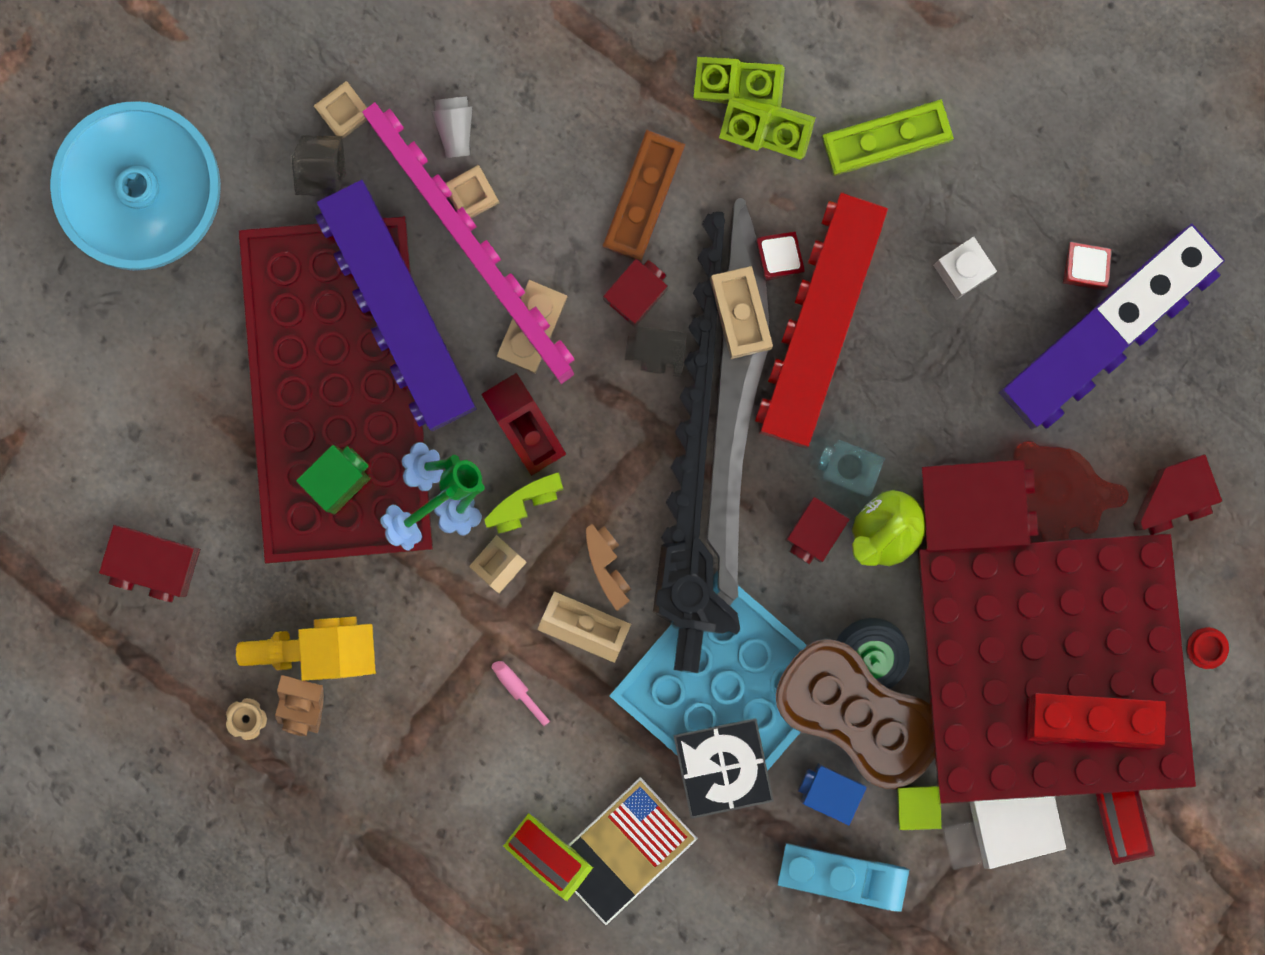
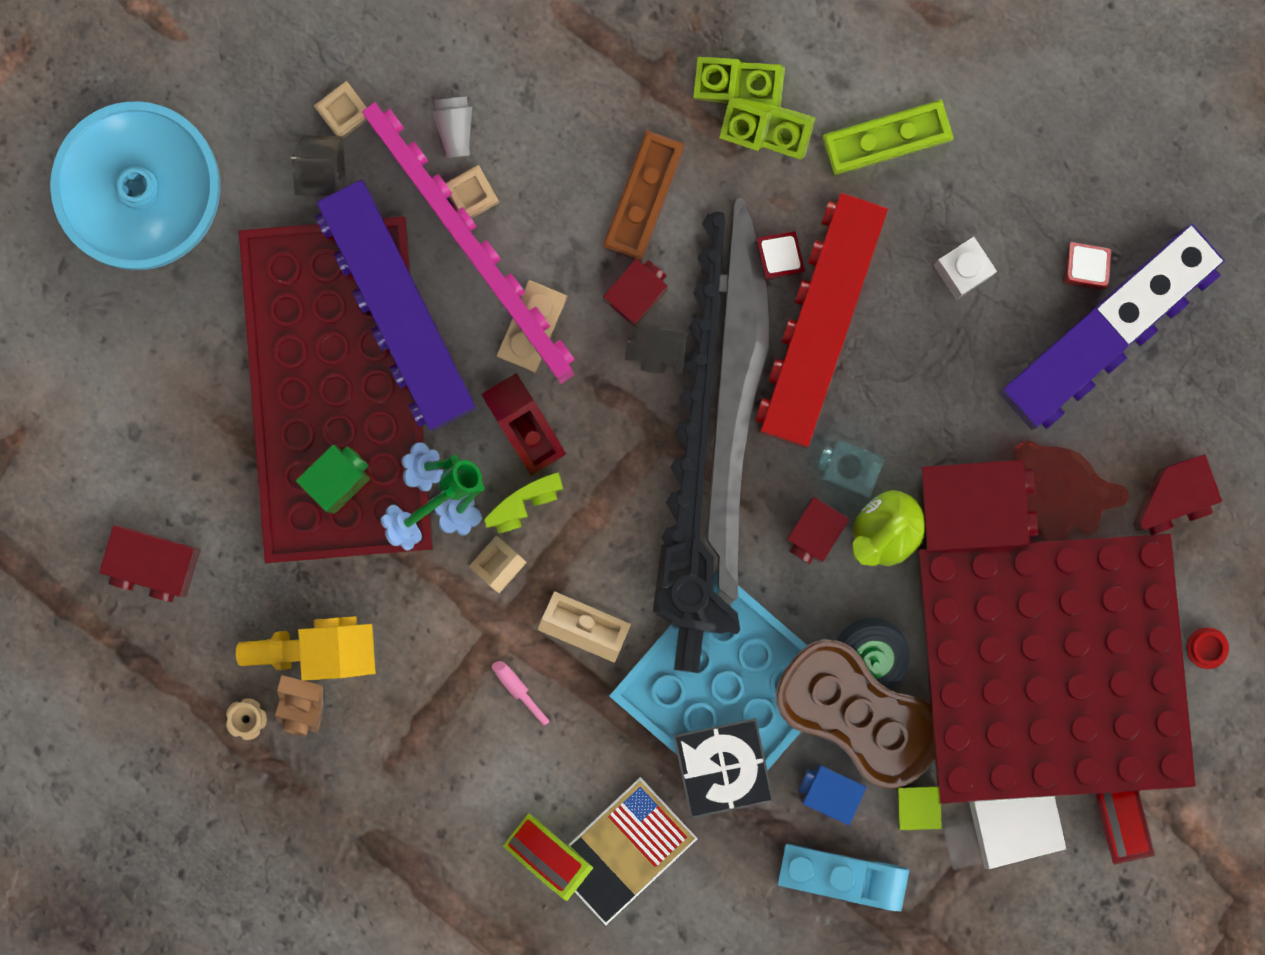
(601, 553): medium nougat slope -> none
(741, 312): tan plate -> none
(1096, 720): red arch -> none

